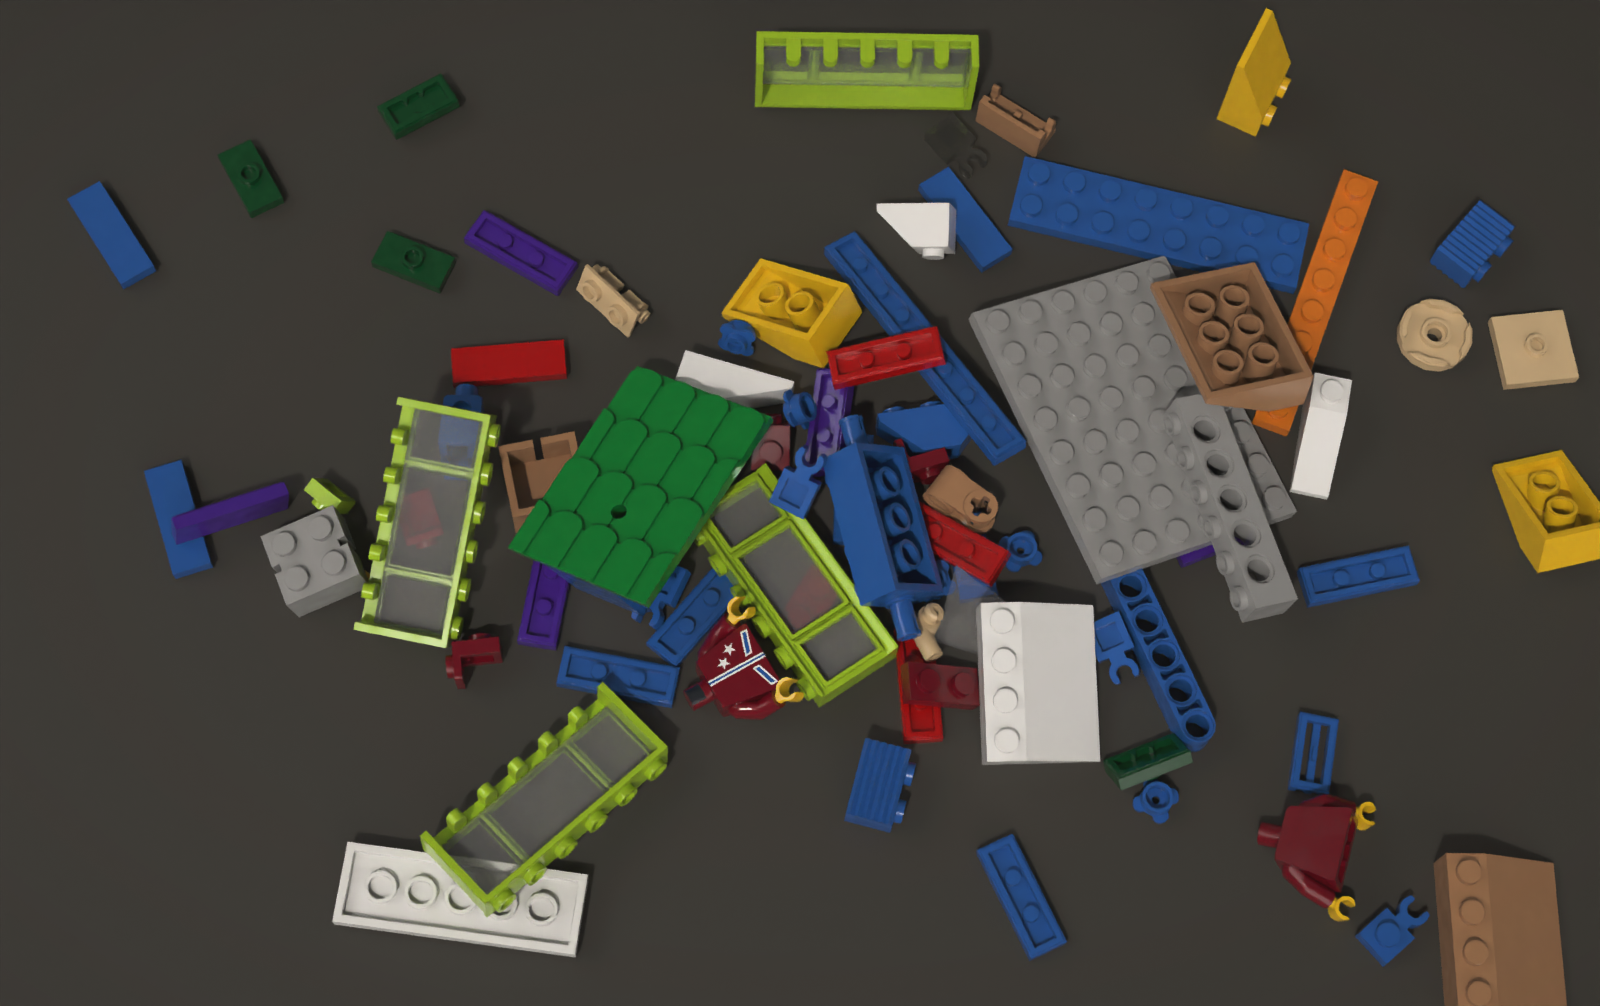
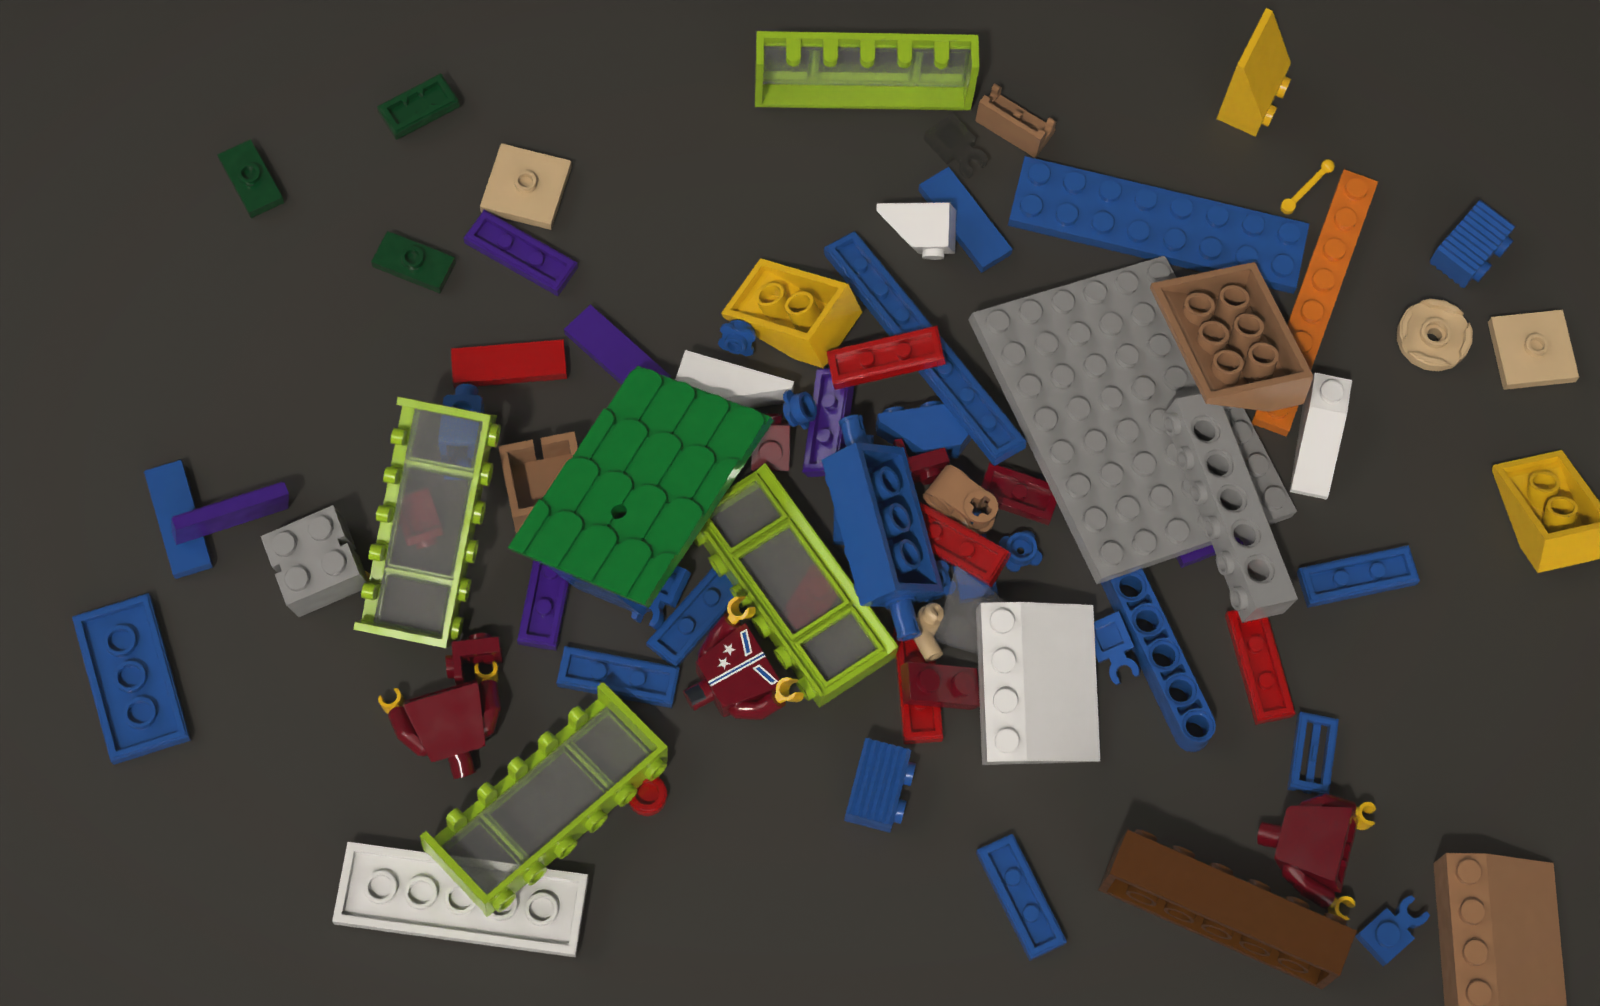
(111, 235): blue tile -> none
(131, 679): none -> blue tile
(328, 494): lime plate -> none
(448, 720): none -> dark red torso
(526, 186): none -> tan plate
(602, 289): tan hinge -> none
(608, 345): none -> dark purple tile
(649, 798): none -> red tile
(796, 487): blue plate -> none
(1020, 493): none -> dark red plate
(1147, 761): dark green plate -> none
(1166, 795): blue plate -> none
(1228, 909): none -> reddish brown brick
(1260, 668): none -> red tile
(1289, 205): none -> yellow hinge

